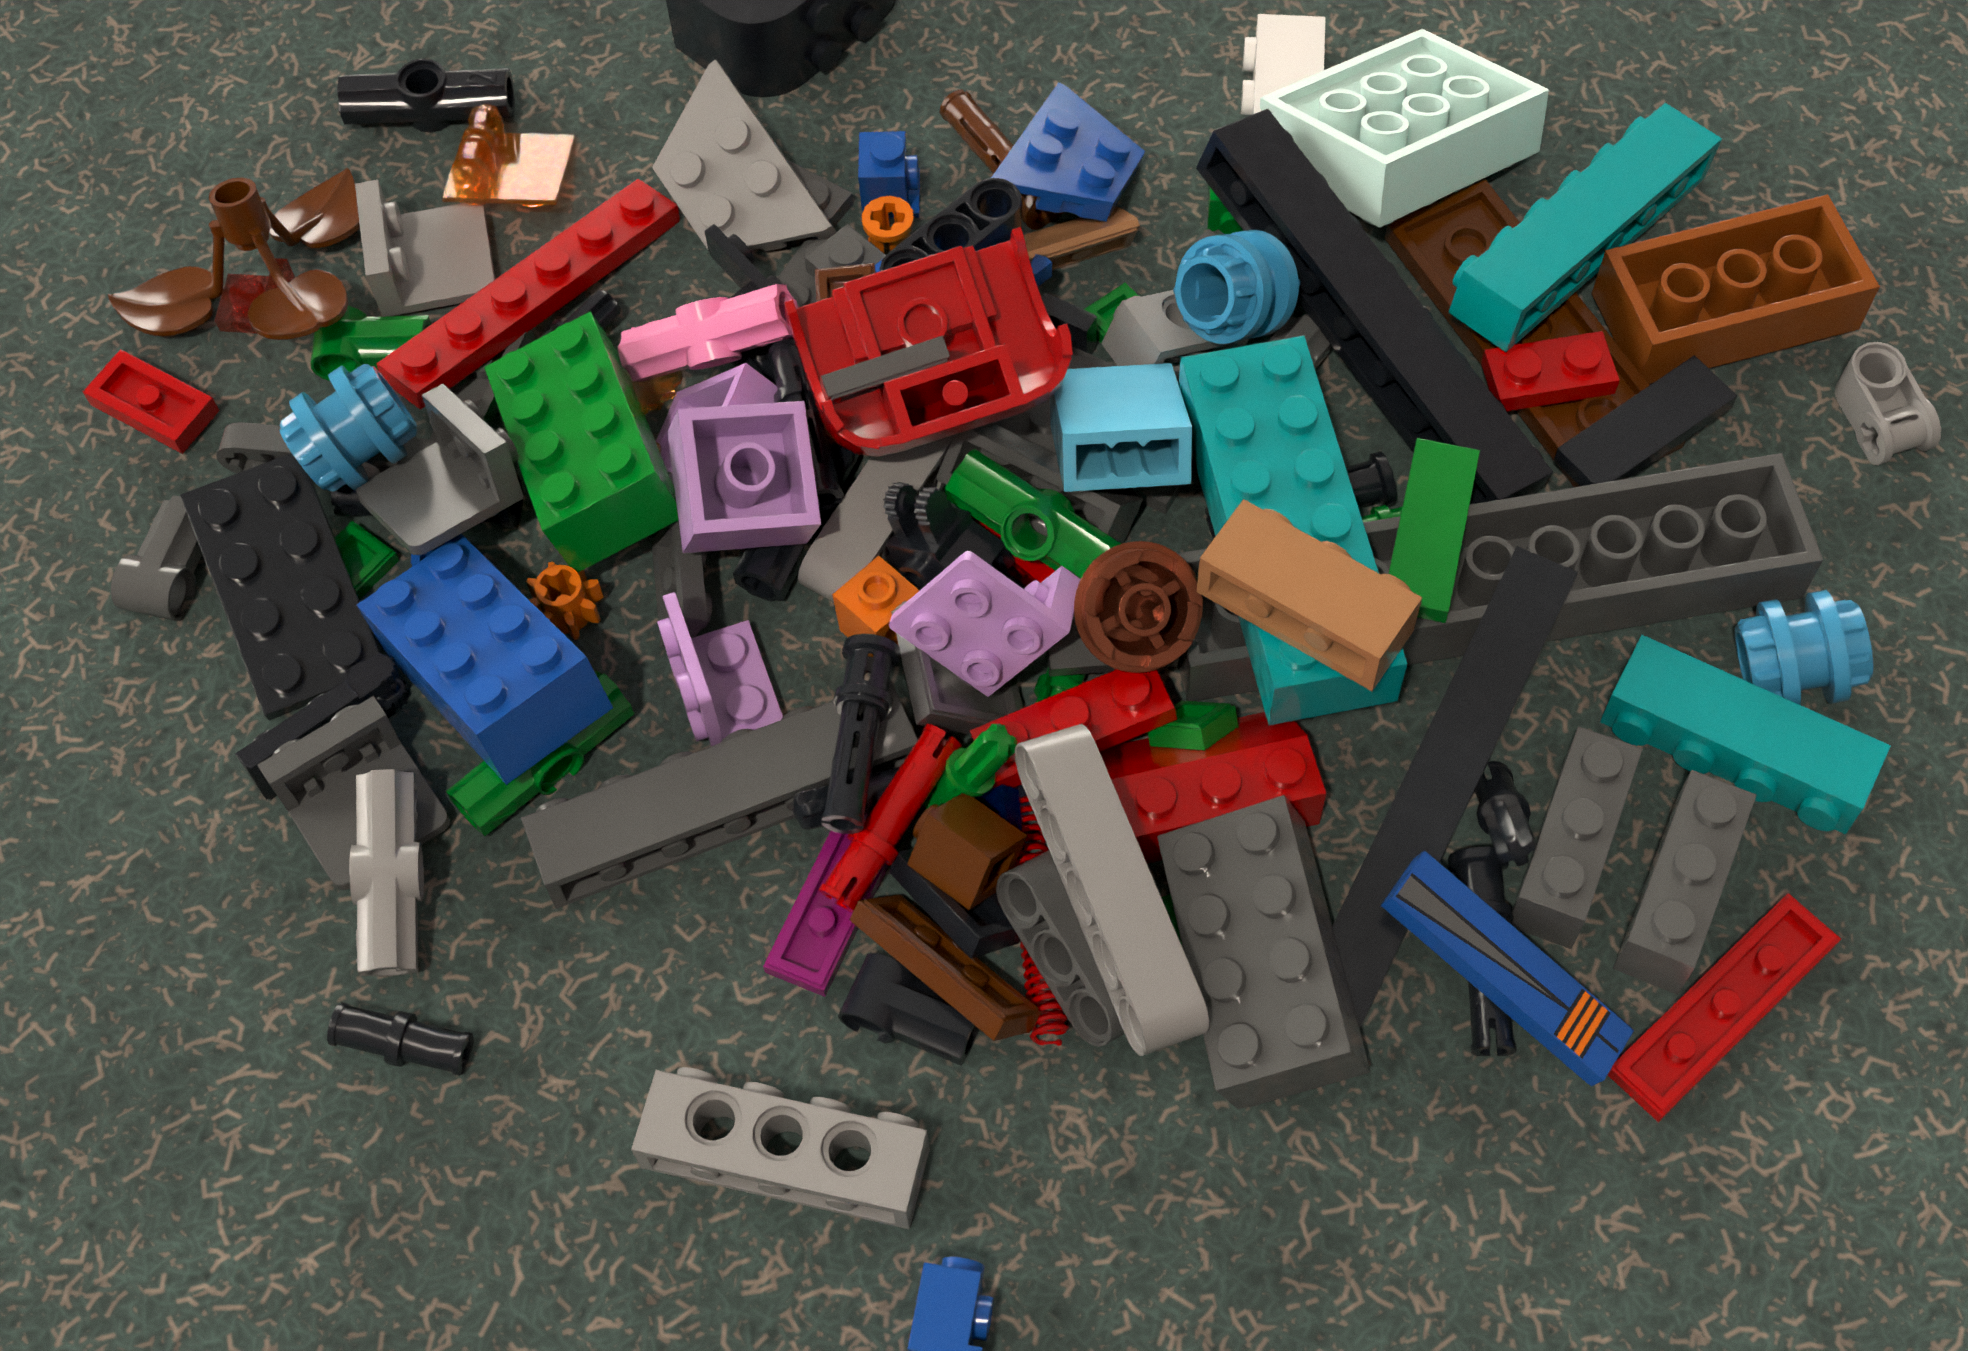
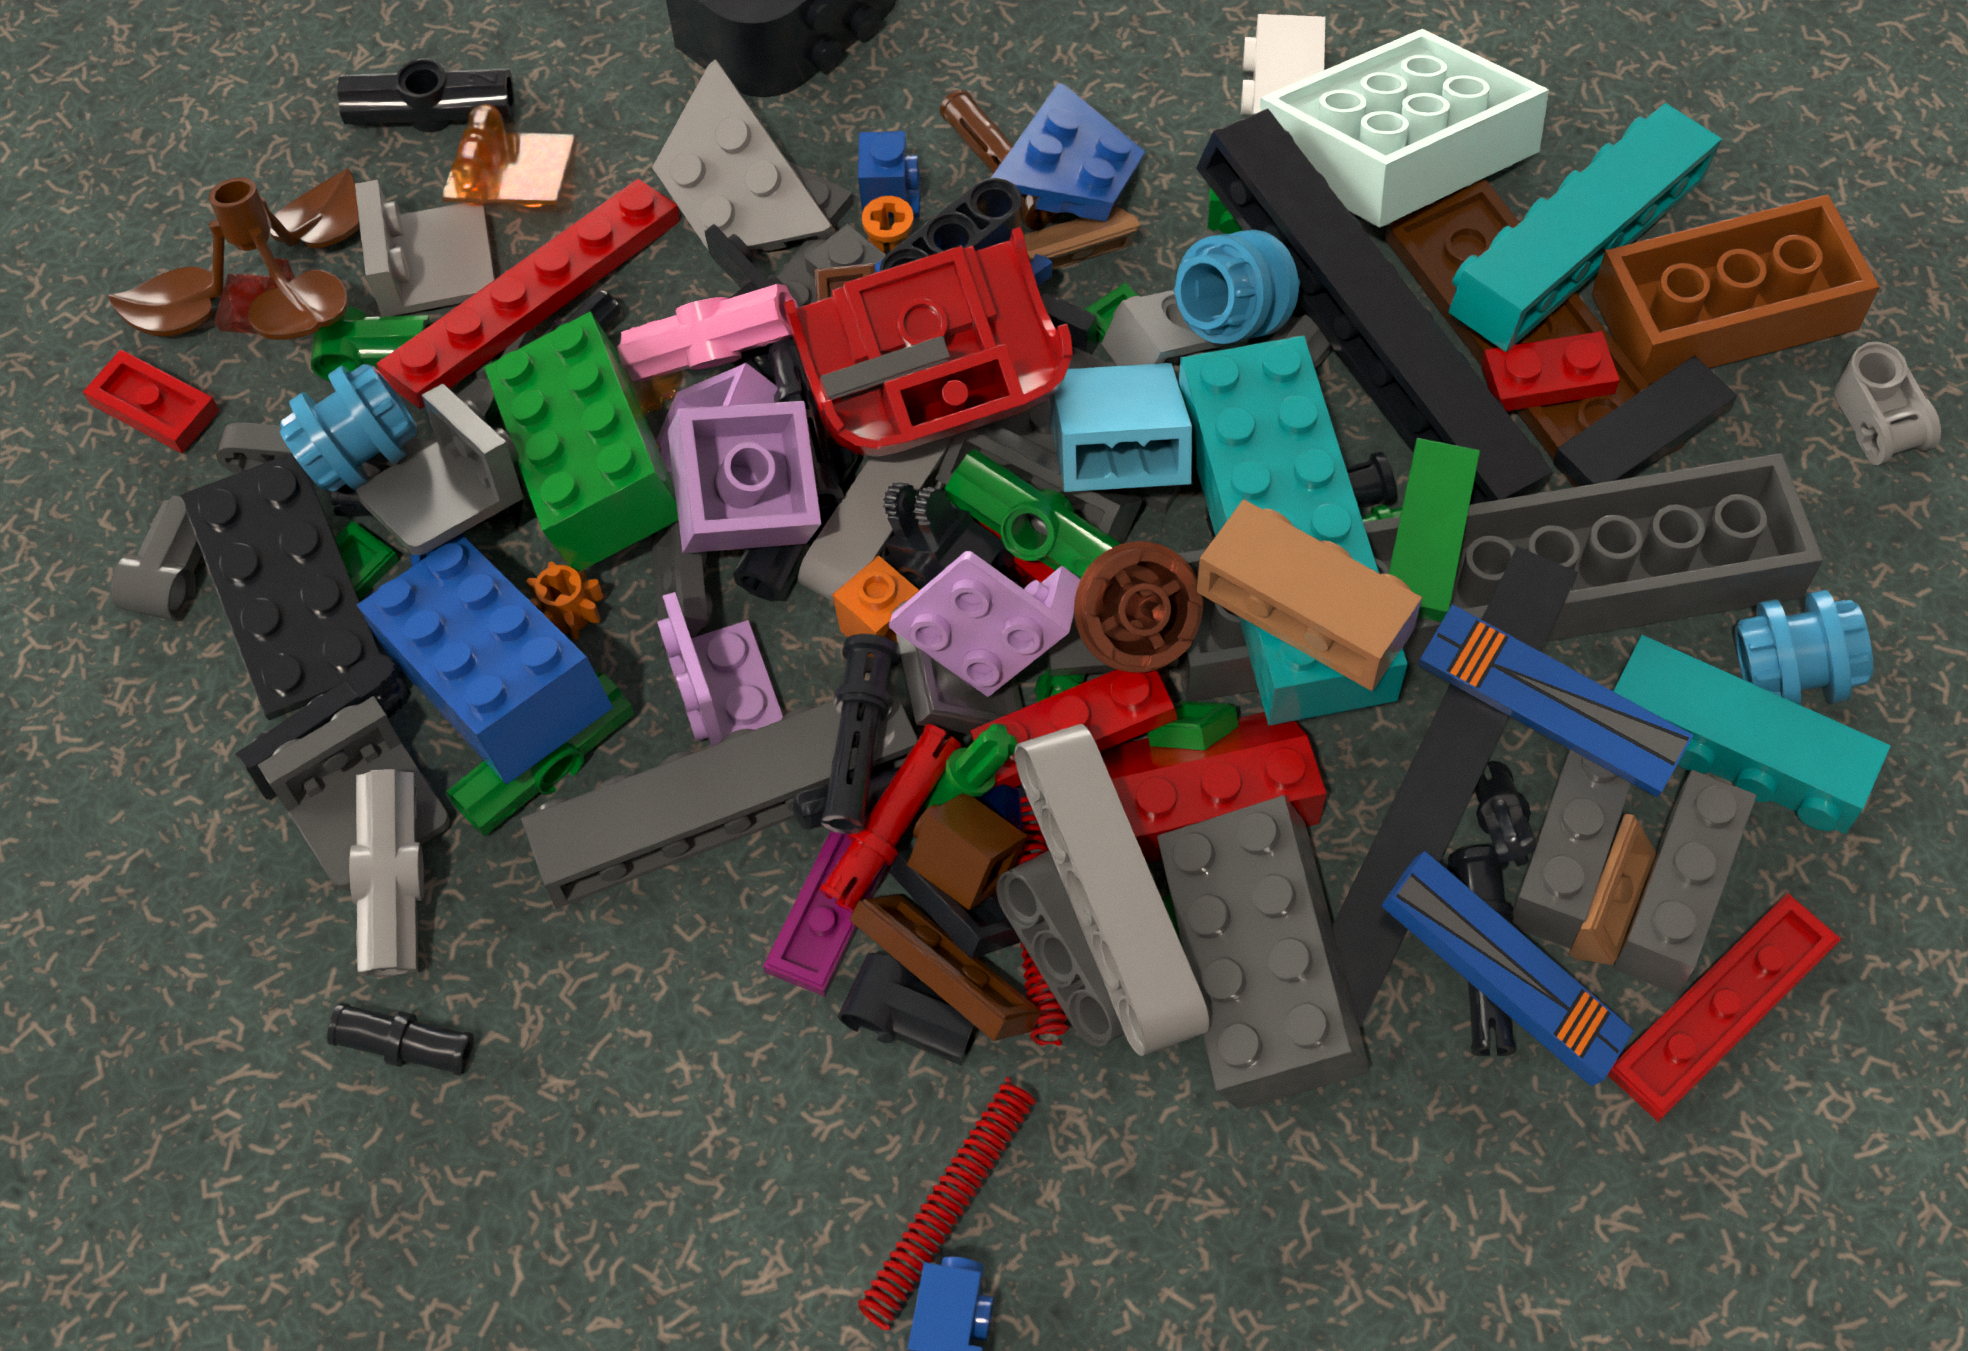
(879, 1191): light grey brick -> none
(994, 1141): none -> red piece
(1555, 700): none -> blue tile
(1615, 895): none -> medium nougat slope

